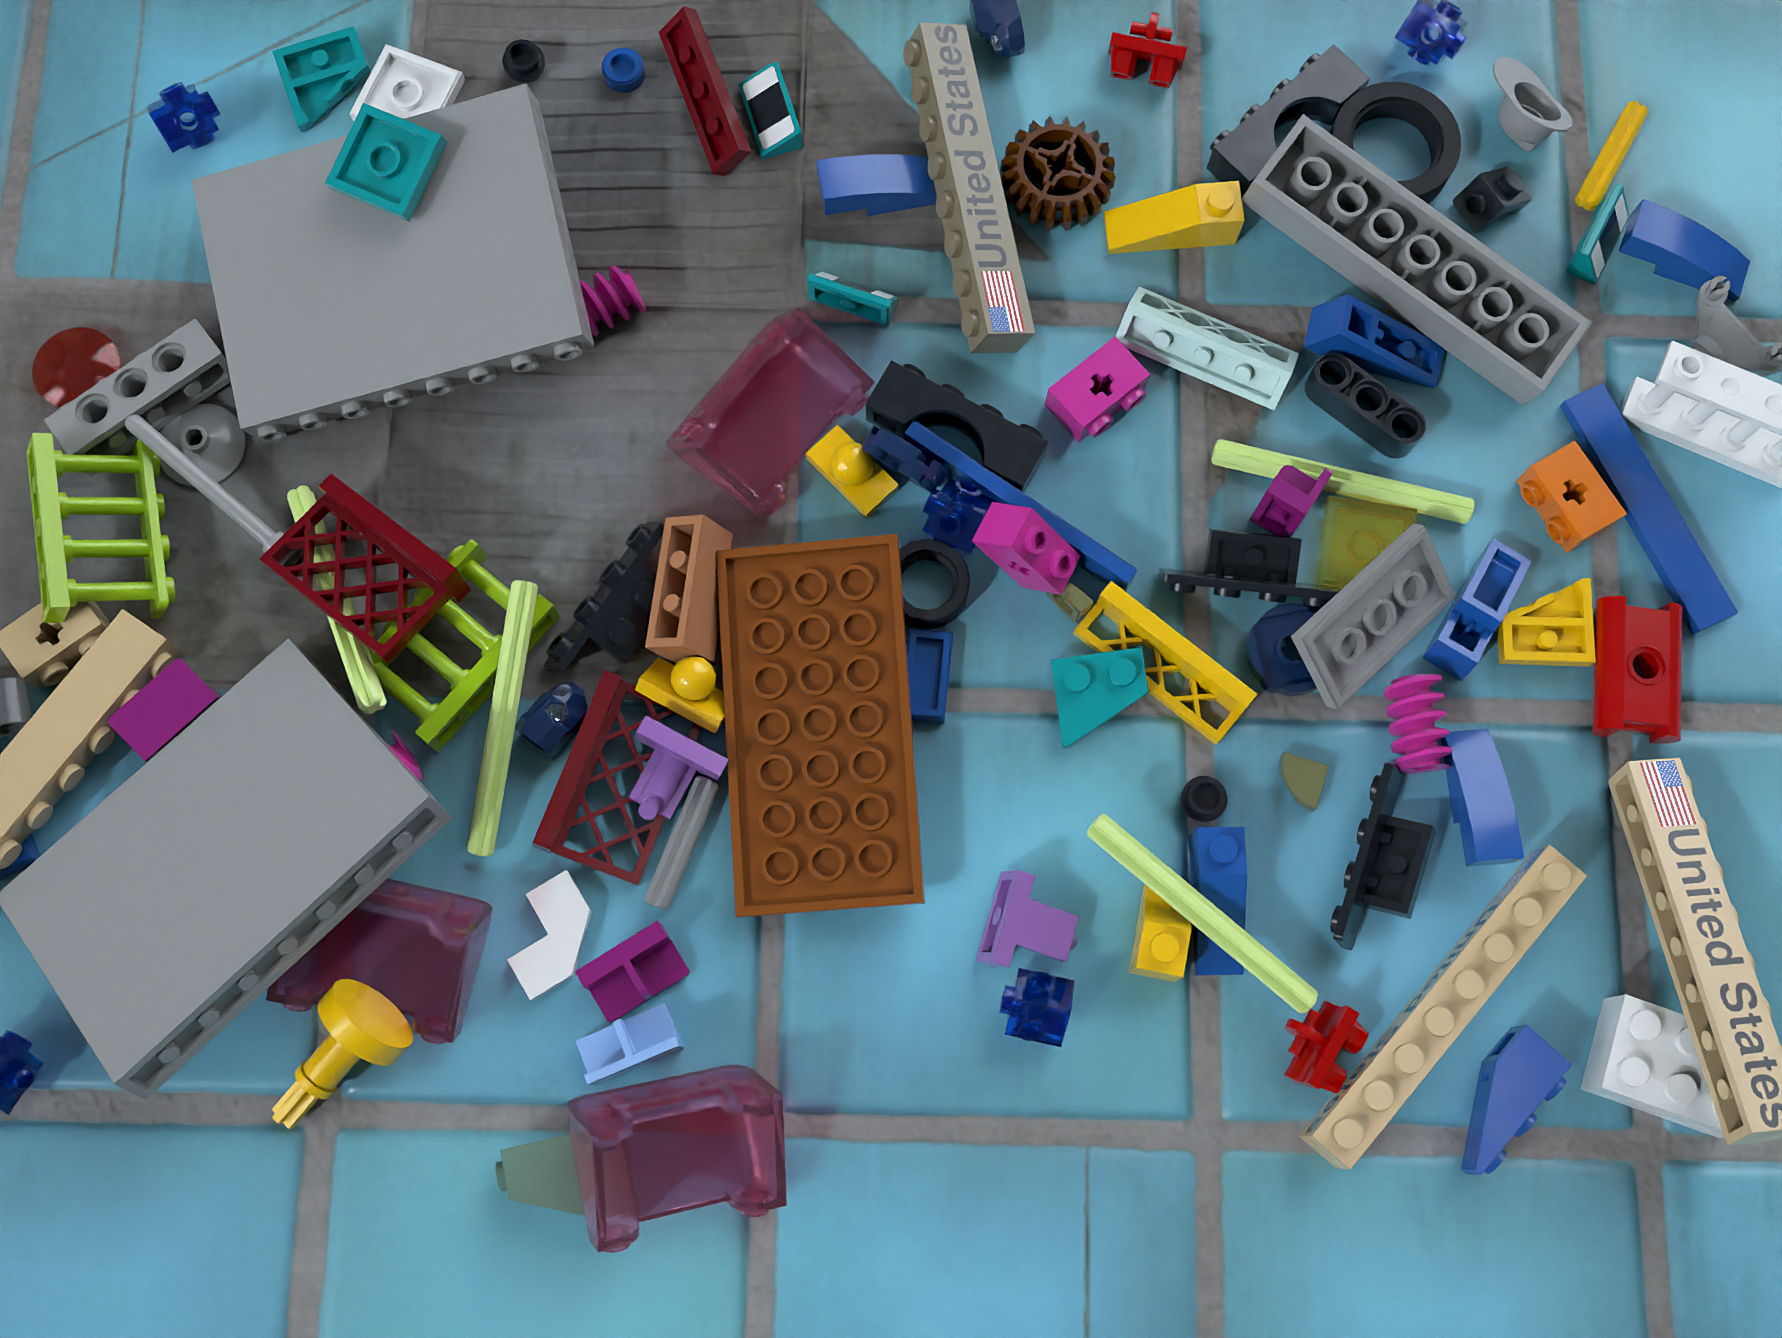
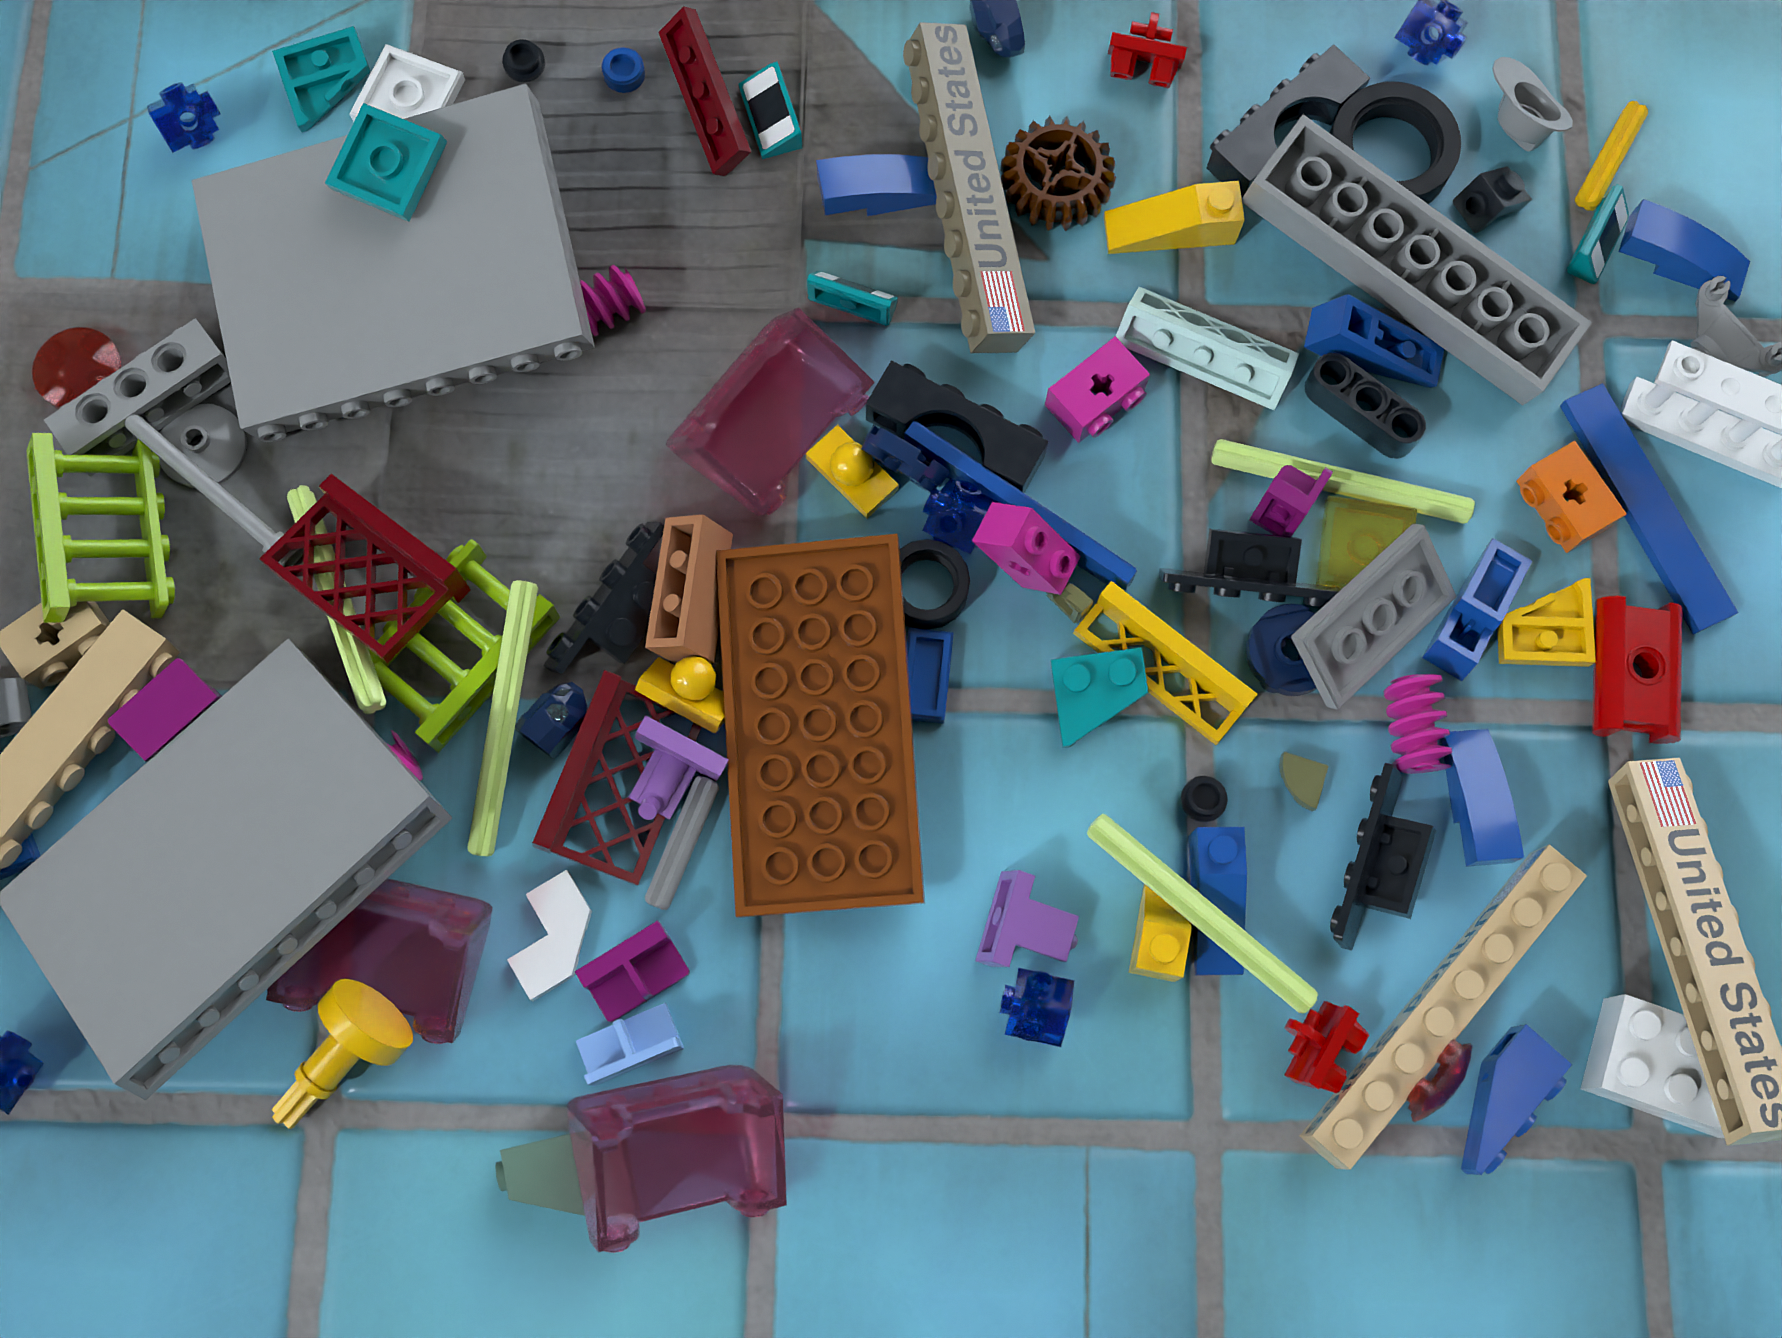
(1431, 1096): none -> dish

